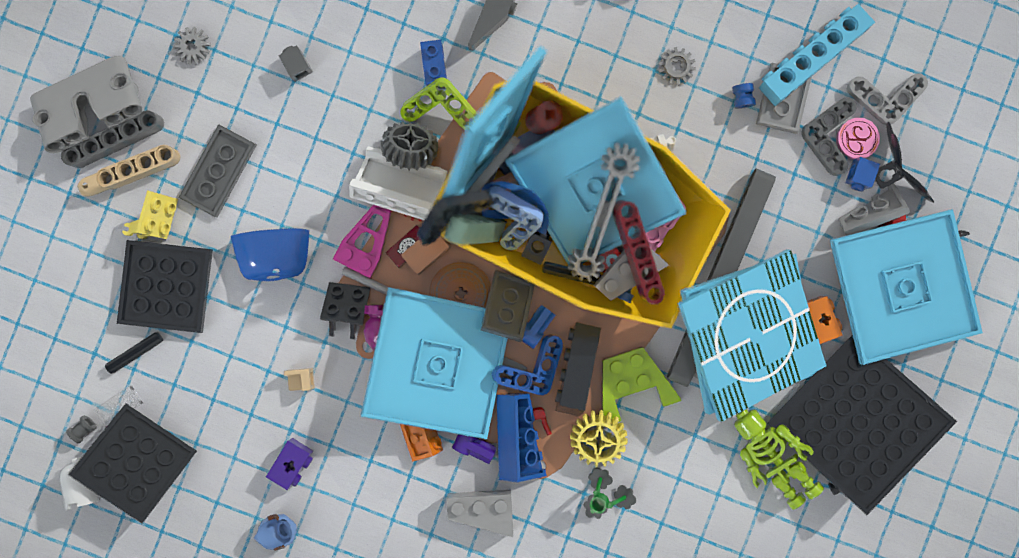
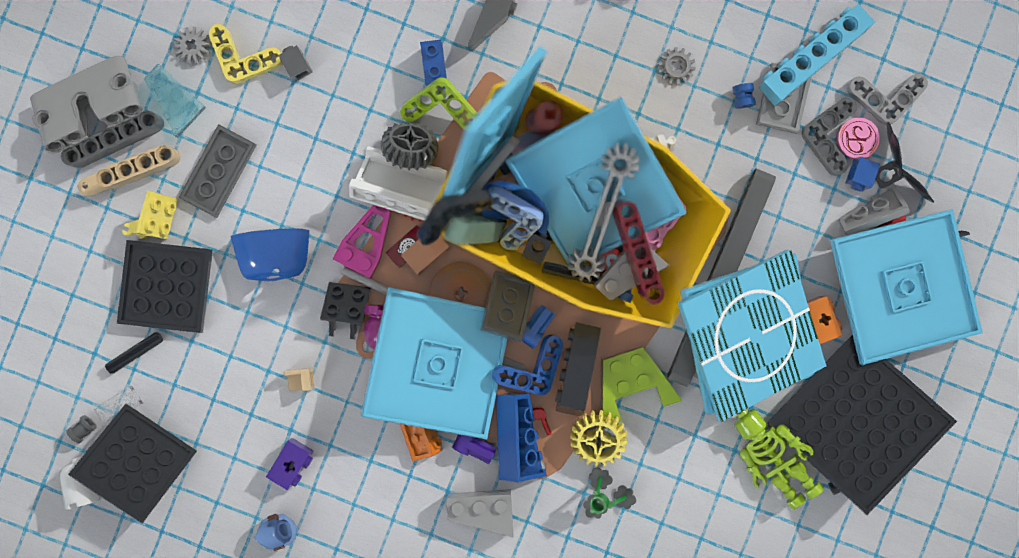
(175, 101): none -> clear light blue wing
(235, 62): none -> light yellow beam

